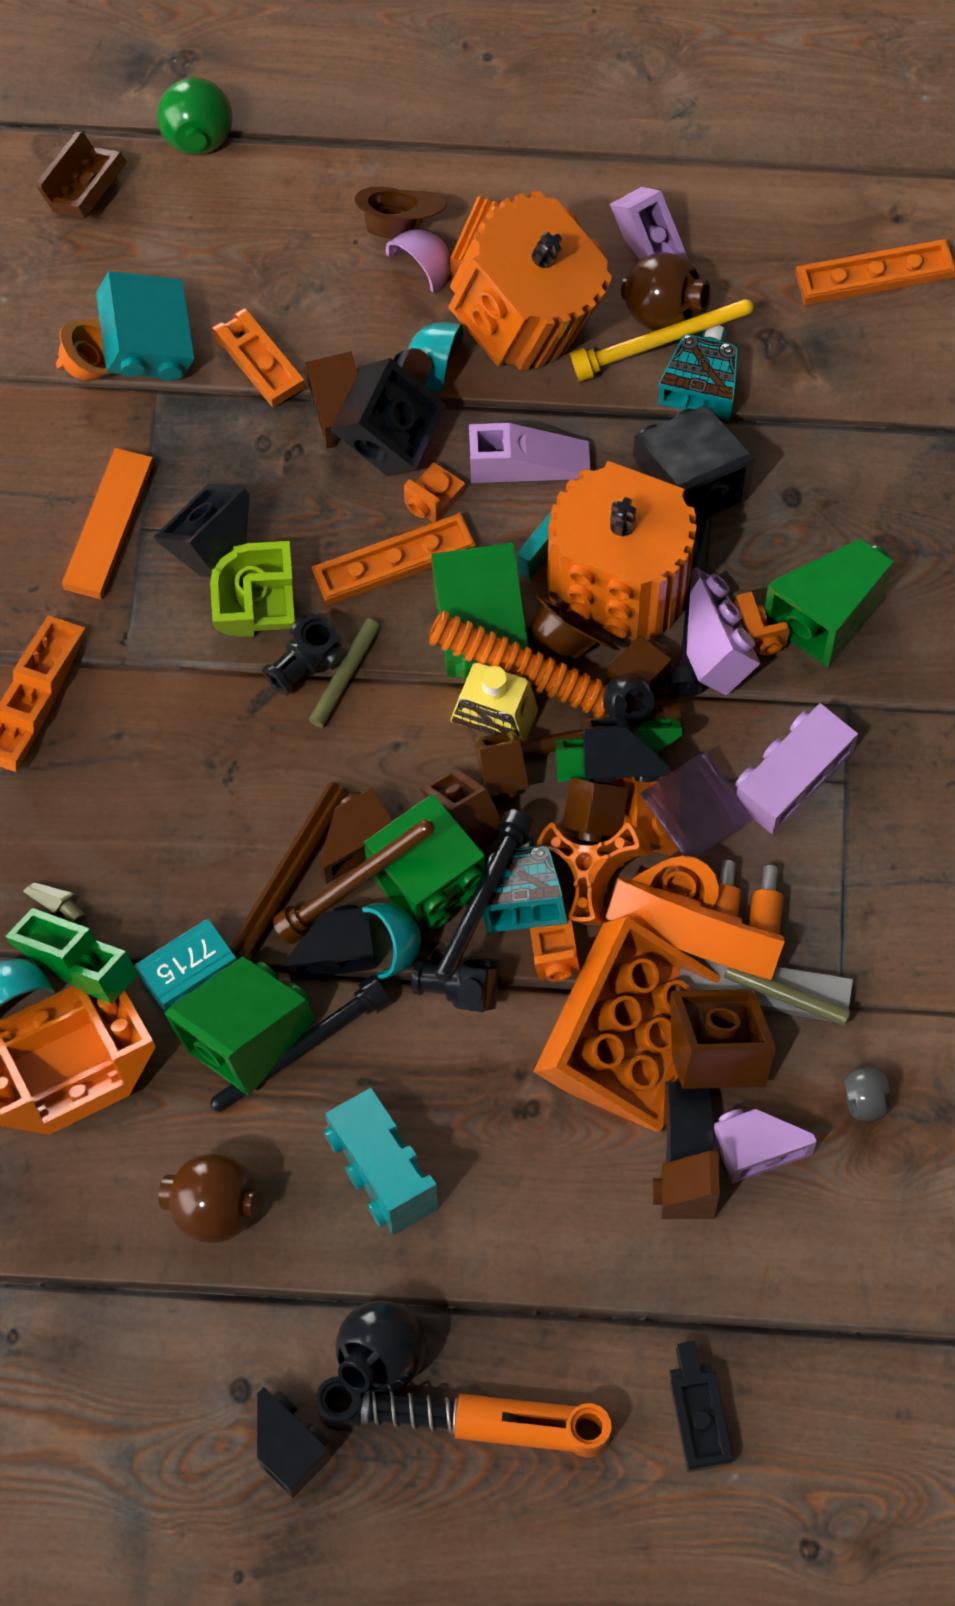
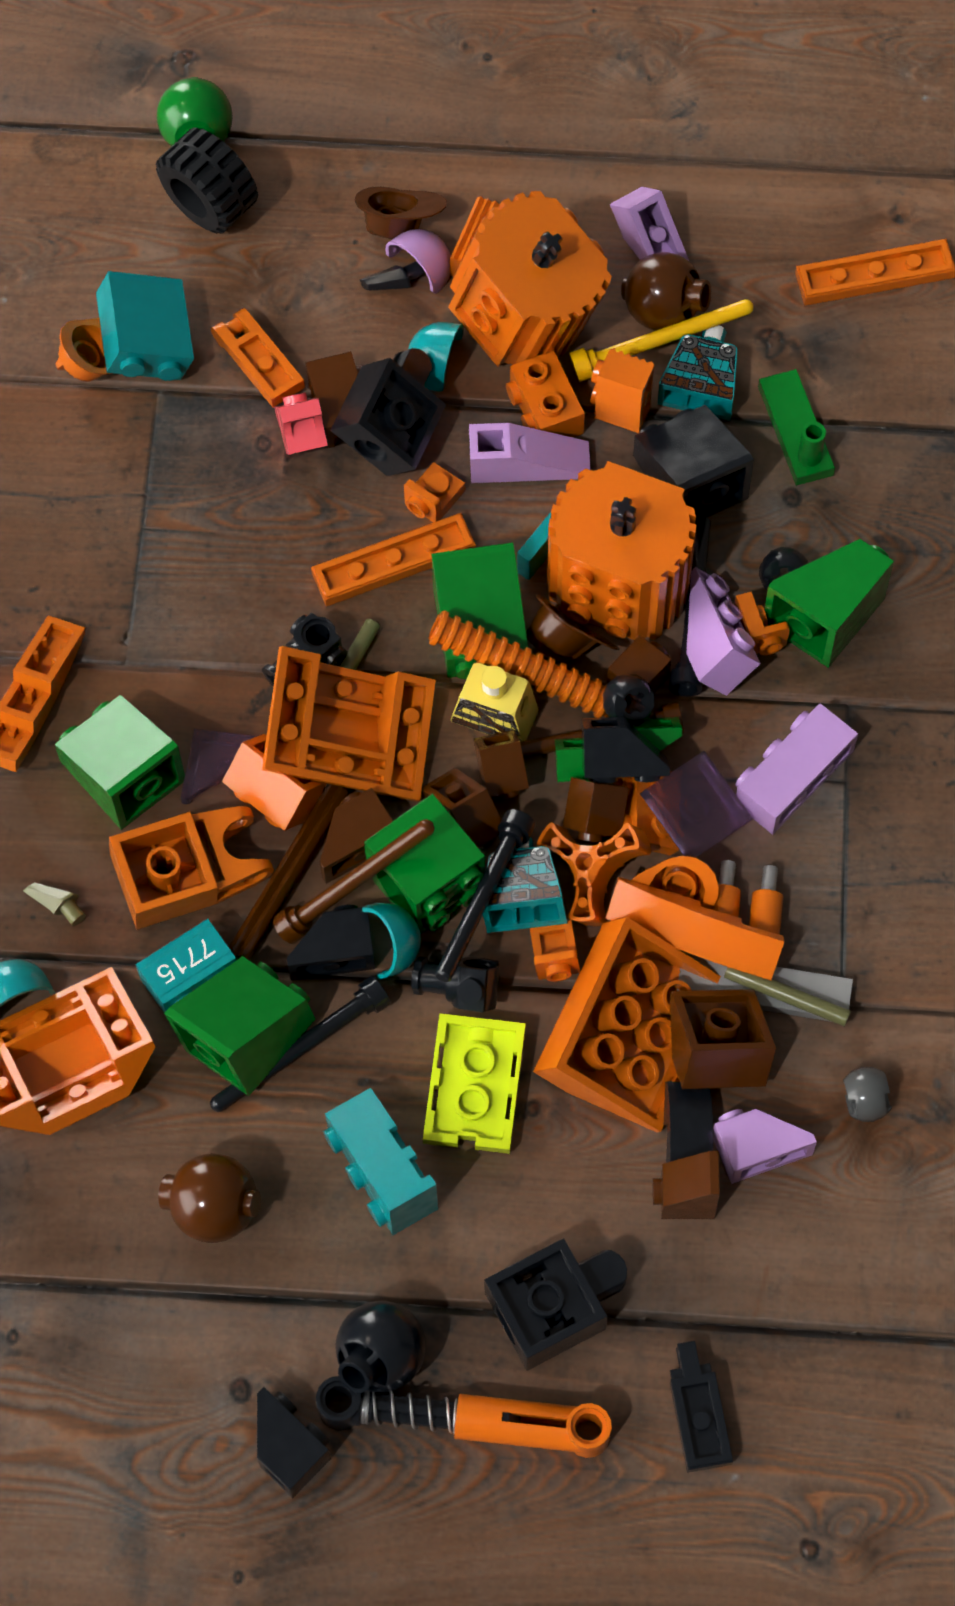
(73, 954): green slope -> none
(79, 176): reddish brown bracket -> none
(107, 523): orange tile -> none
(121, 760): none -> slope
(197, 862): none -> orange brick
(207, 180): none -> black tyre
(207, 527): black slope -> none
(209, 760): none -> tile
(253, 589): lime brick -> none
(280, 797): none -> brick
(301, 423): none -> coral brick
(348, 726): none -> orange slope
(393, 278): none -> black bar
(474, 1082): none -> neon yellow piece
(545, 396): none -> orange brick
(557, 1303): none -> black brick
(622, 390): none -> orange brick
(779, 558): none -> black piece
(796, 427): none -> green piece

